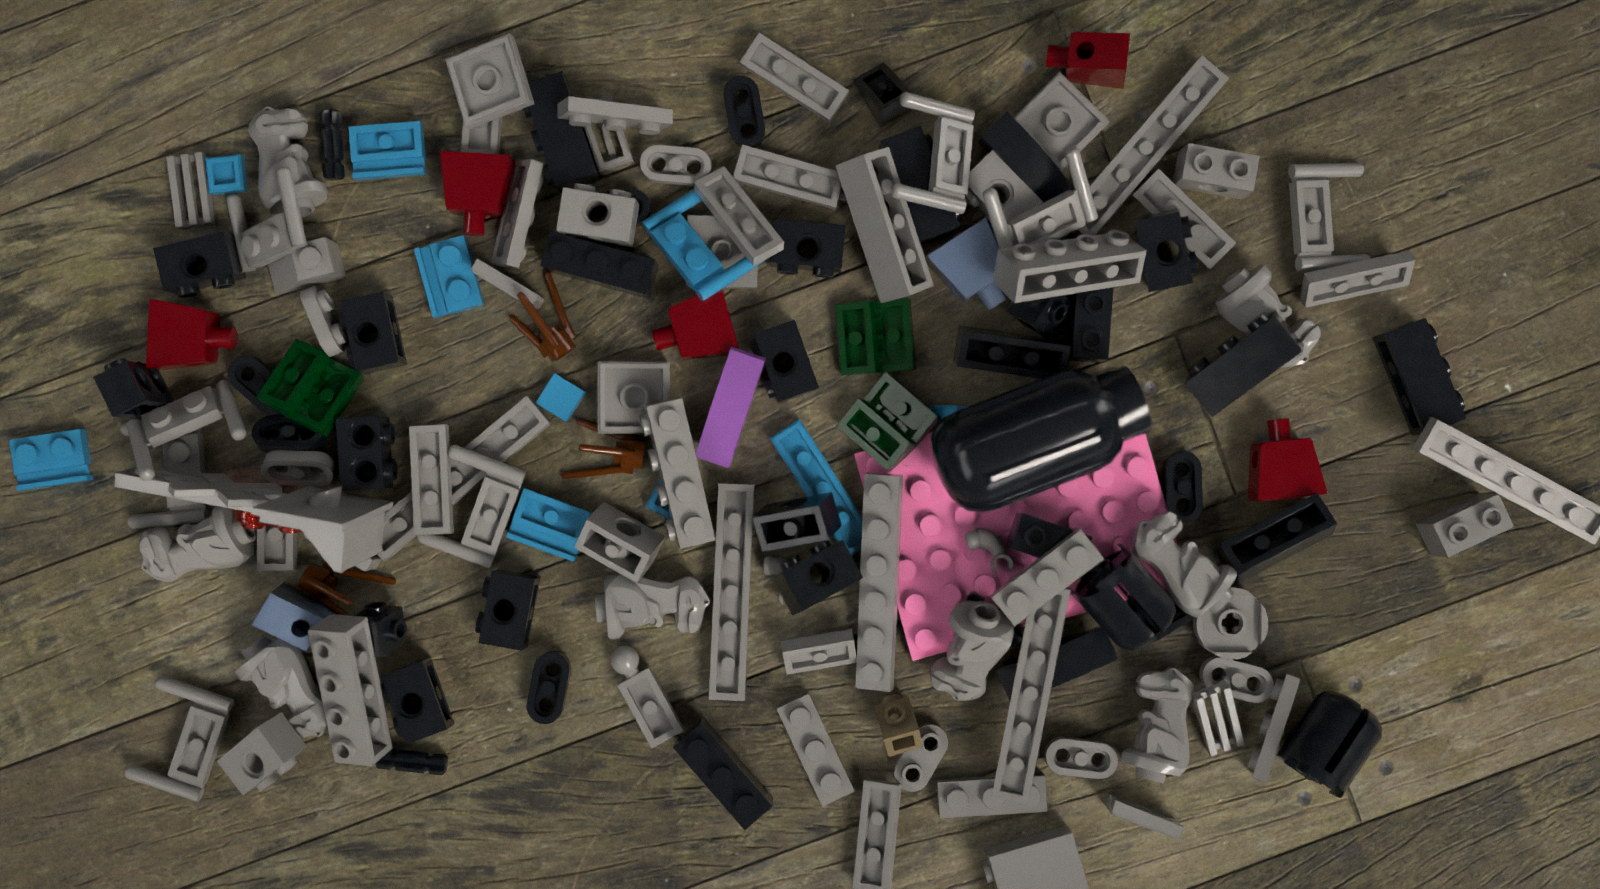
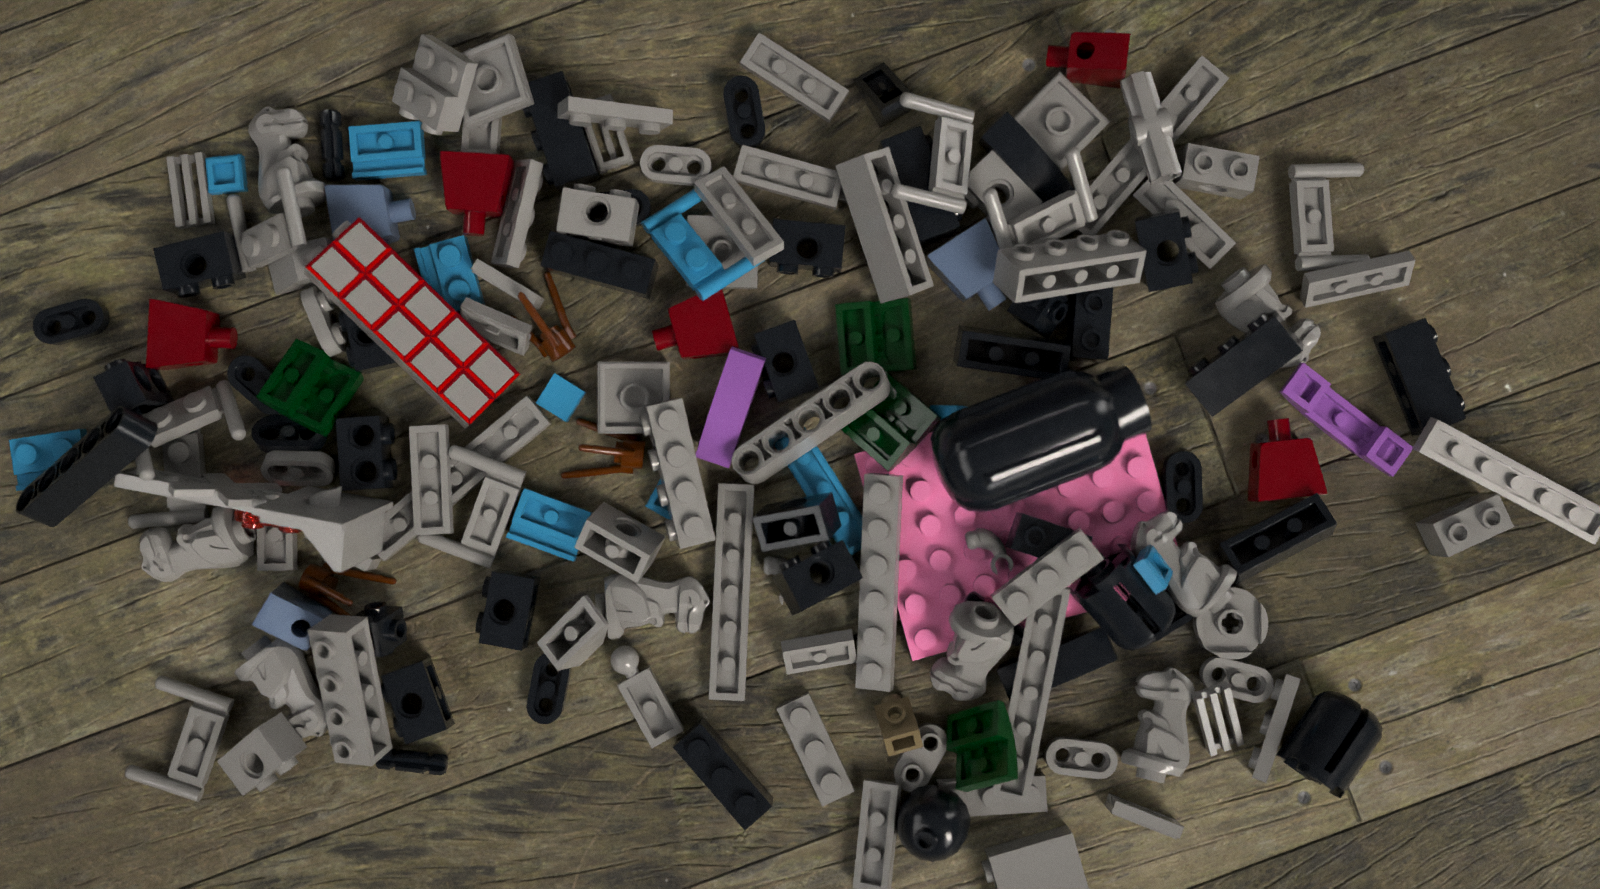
(73, 321): none -> black plate
(86, 466): none -> black beam
(371, 204): none -> sand blue torso
(409, 321): none -> light grey brick
(435, 86): none -> light grey plate
(497, 326): none -> light grey tile
(575, 635): none -> light grey slope
(830, 422): none -> light grey beam
(932, 823): none -> black cylinder
(983, 746): none -> dark green slope
(1150, 128): none -> light grey piece
(1153, 568): none -> dark azure tile
(1344, 422): none -> medium lavender slope

